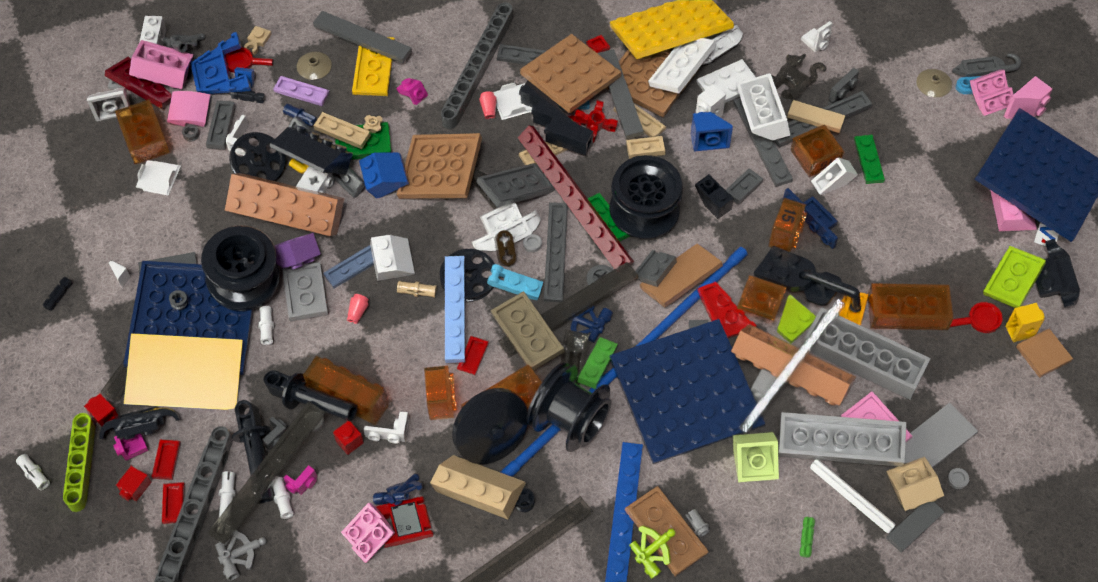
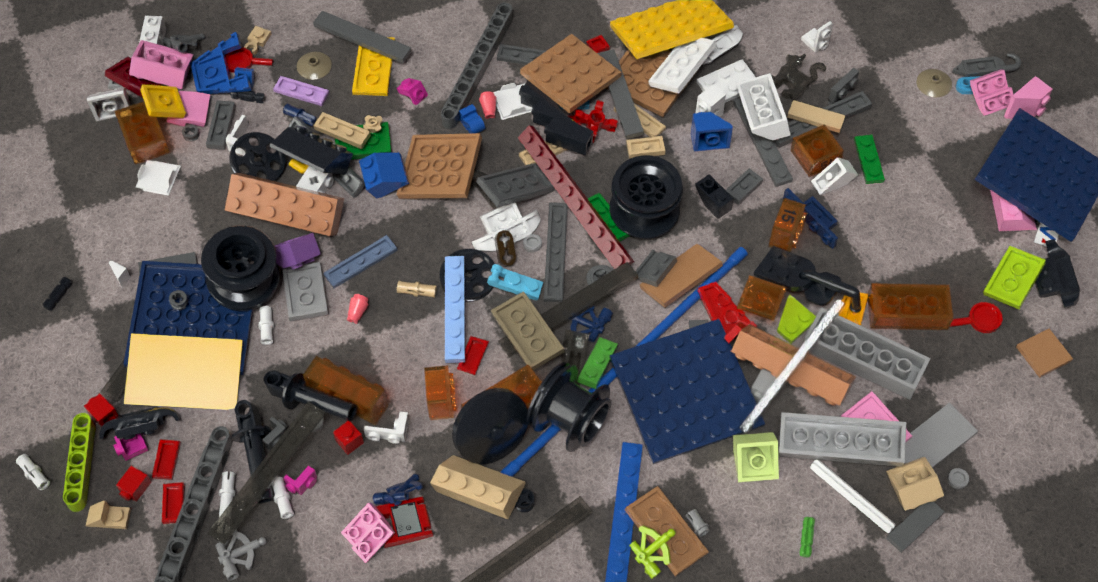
(108, 516): none -> tan slope
(163, 101): none -> yellow plate
(391, 257): white slope -> none
(471, 119): none -> blue leg
(734, 332): none -> red tile
(1025, 322): yellow brick -> none

